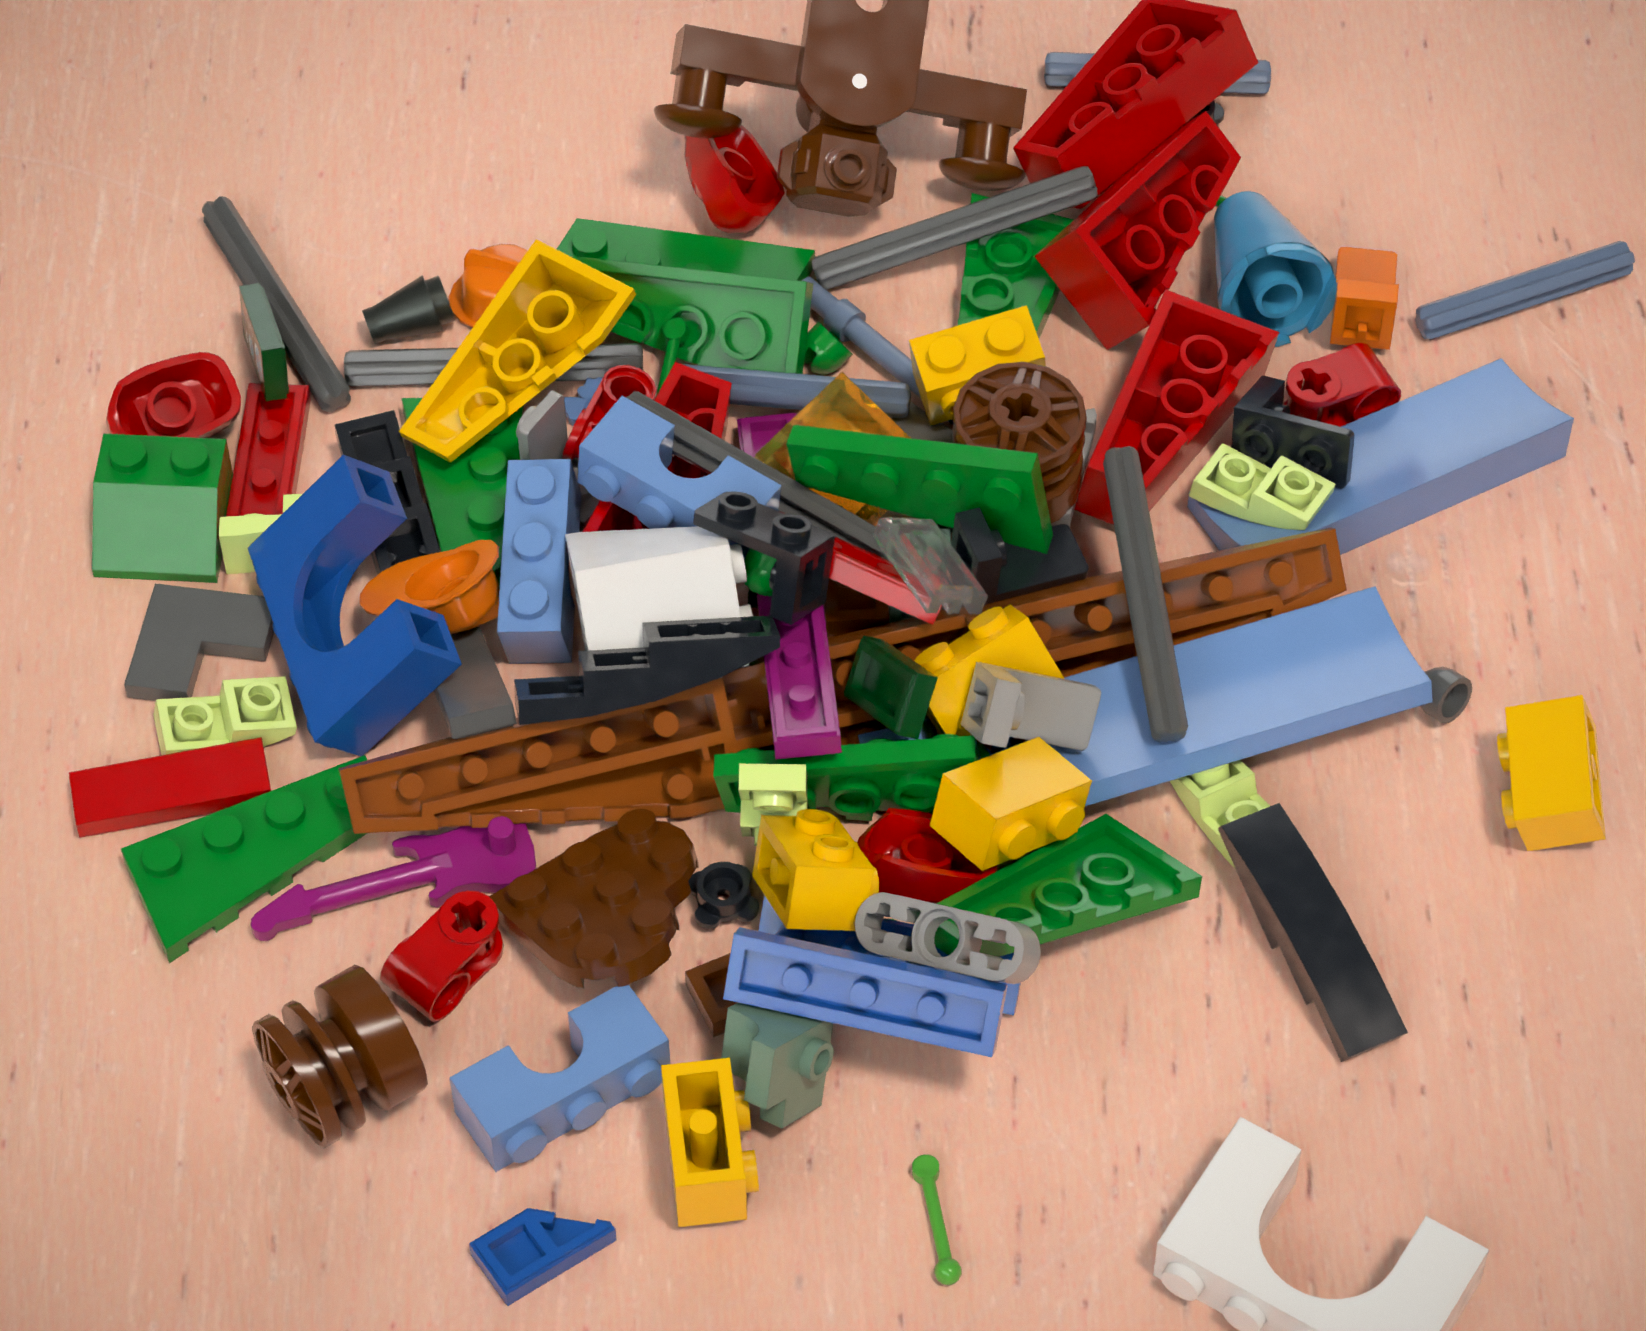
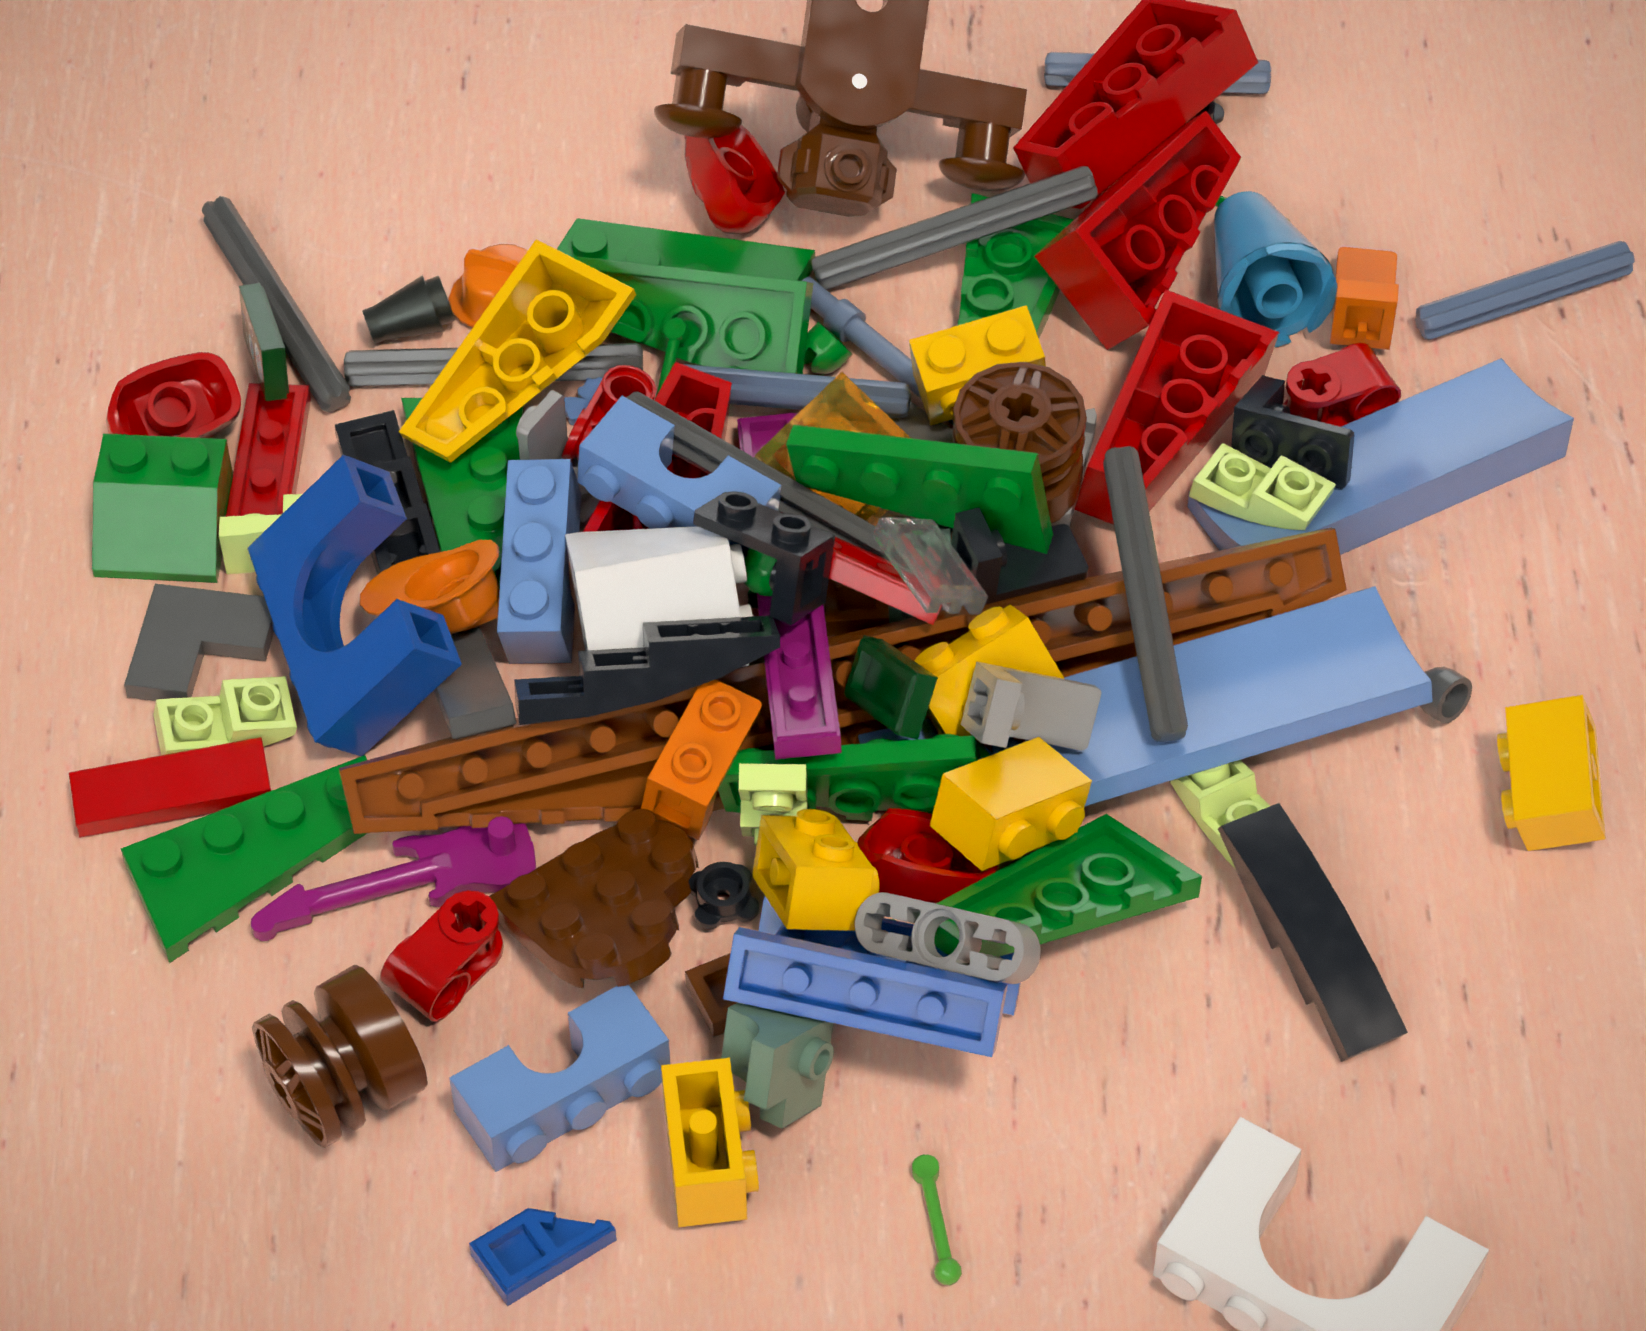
(699, 756): none -> orange bracket

